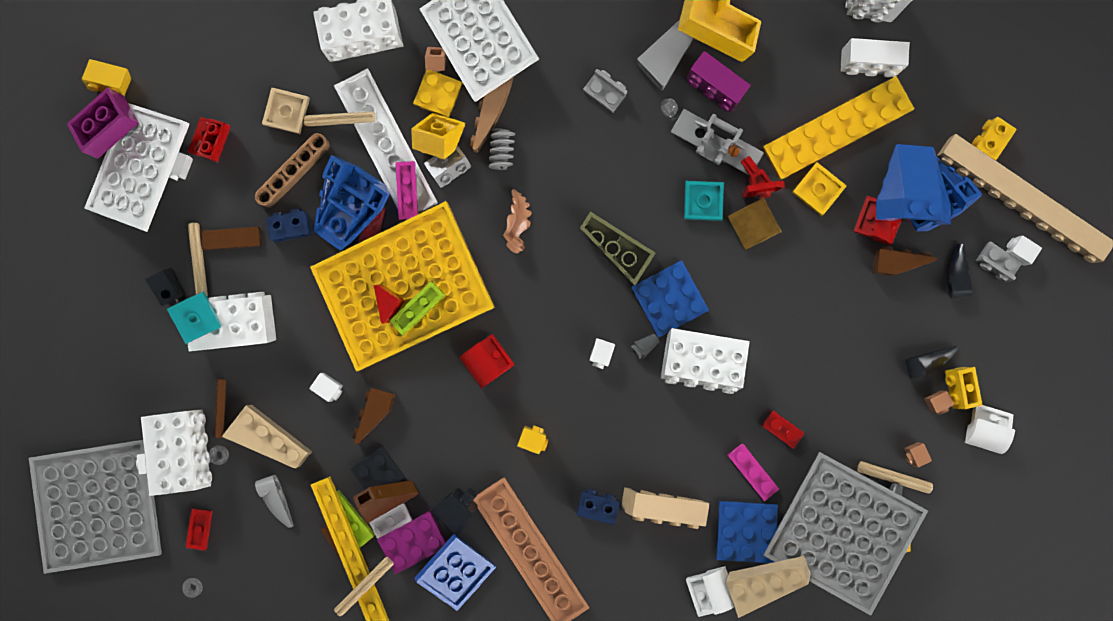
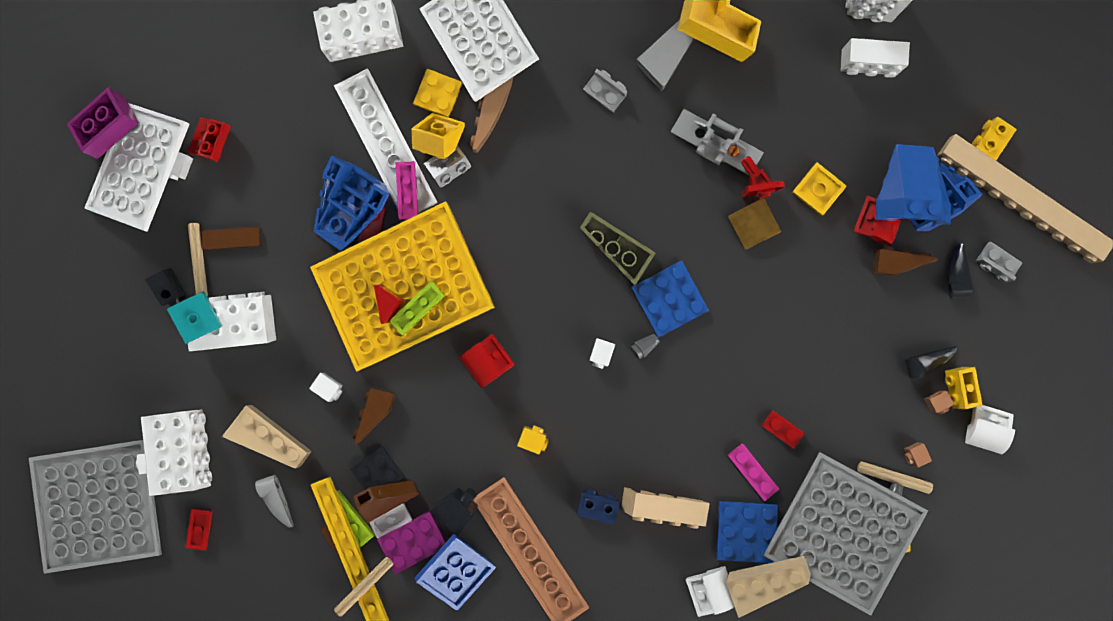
(102, 75): yellow brick -> none
(187, 590): clear plate -> none
(213, 455): clear plate -> none
(219, 408): reddish brown tile -> none
(283, 172): medium nougat beam -> none
(285, 110): tan plate -> none
(289, 226): dark blue brick -> none
(341, 118): tan axle -> none
(435, 59): nougat plate -> none
(501, 149): light grey piece -> none
(517, 222): nougat plant -> none
(669, 107): clear plate -> none
(703, 200): teal plate -> none
(704, 361): white brick -> none
(717, 82): magenta brick -> none
(838, 128): yellow plate -> none
(1023, 249): white brick -> none

